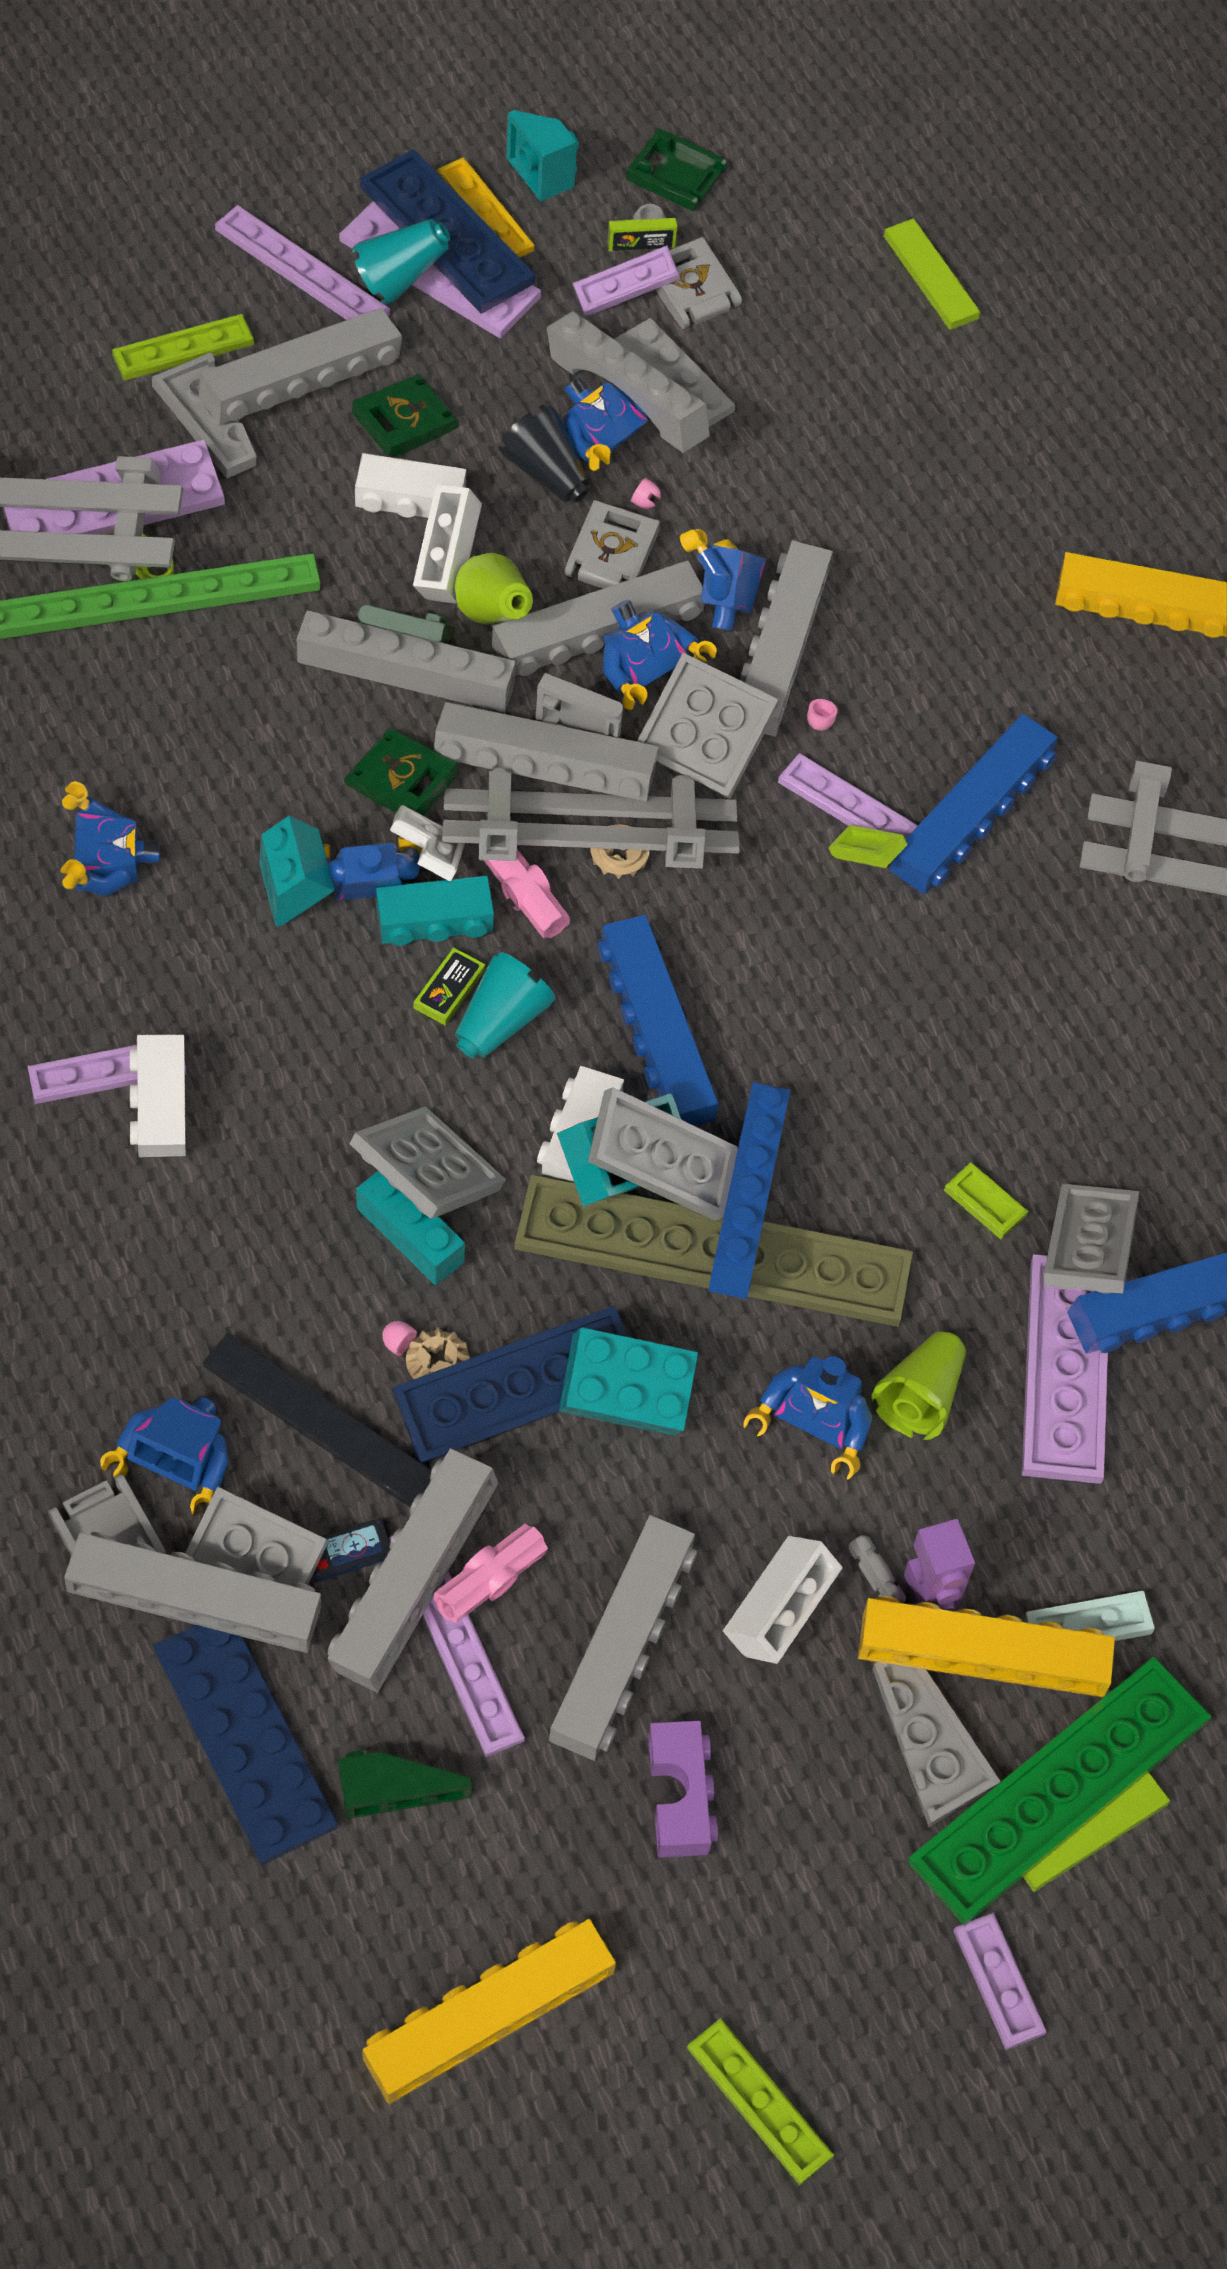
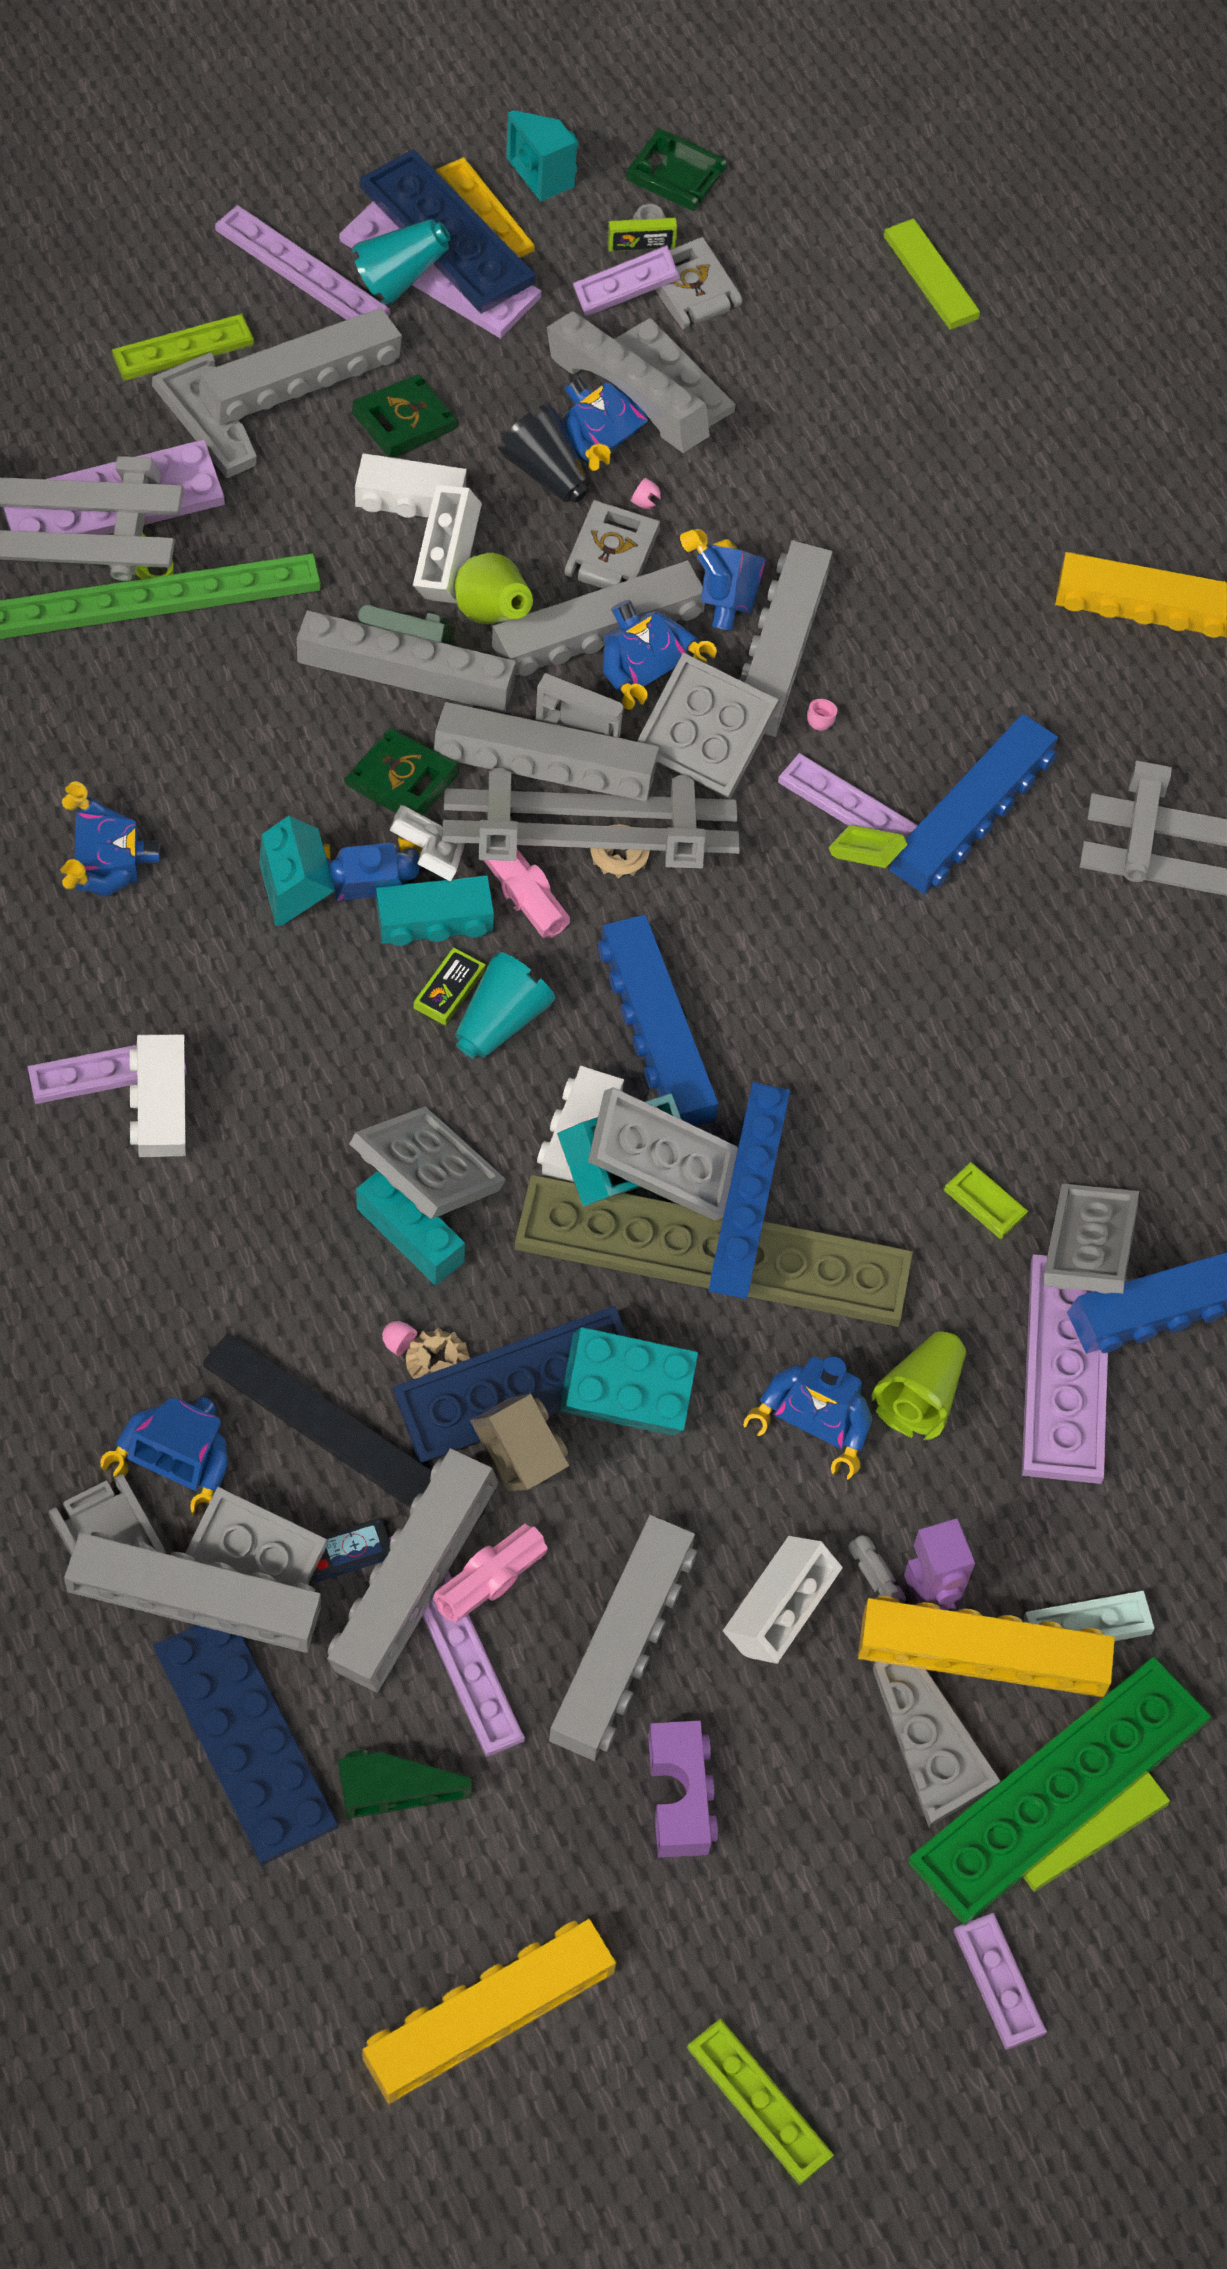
(520, 1442): none -> dark tan brick

